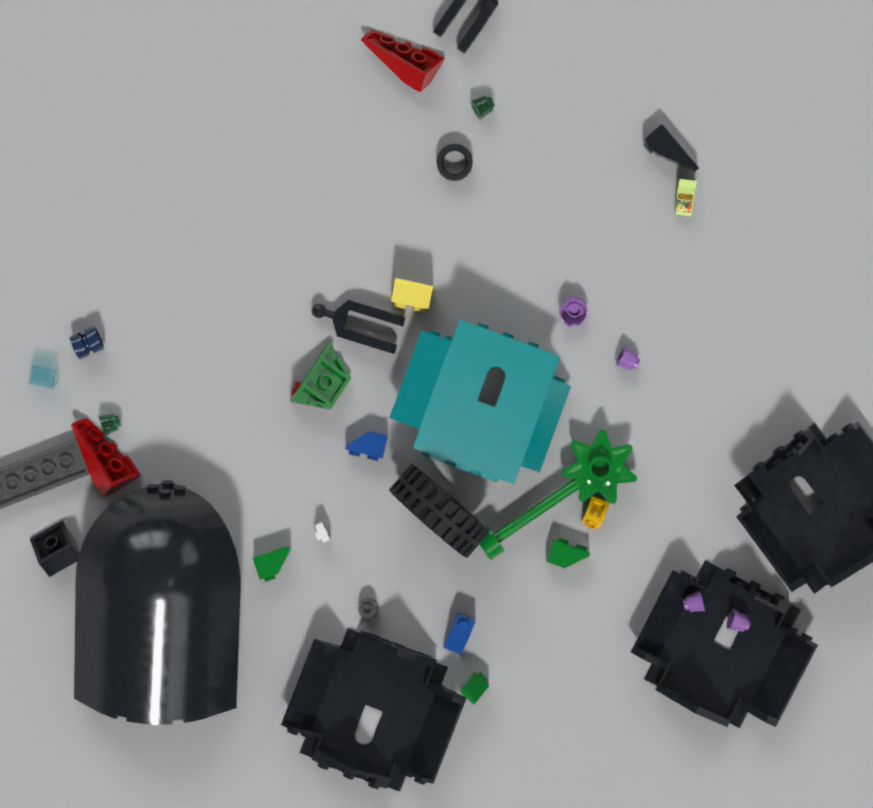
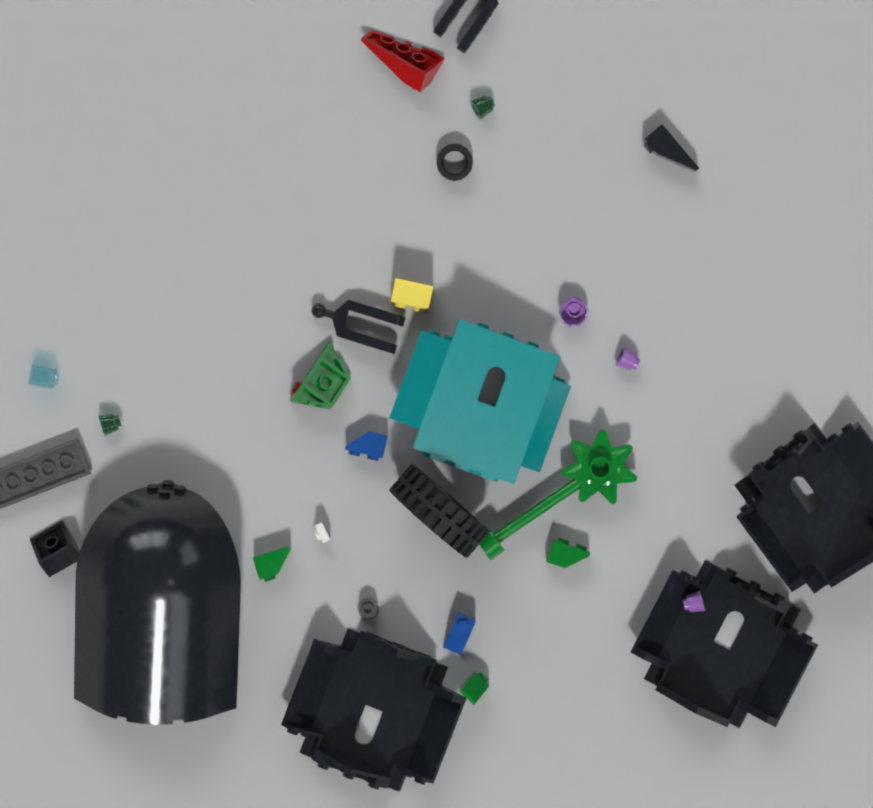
(87, 342): dark blue wheel -> none
(105, 464): red wedge -> none
(595, 513): yellow bracket -> none
(685, 197): yellowish green leg -> none
(738, 621): medium lavender hat -> none

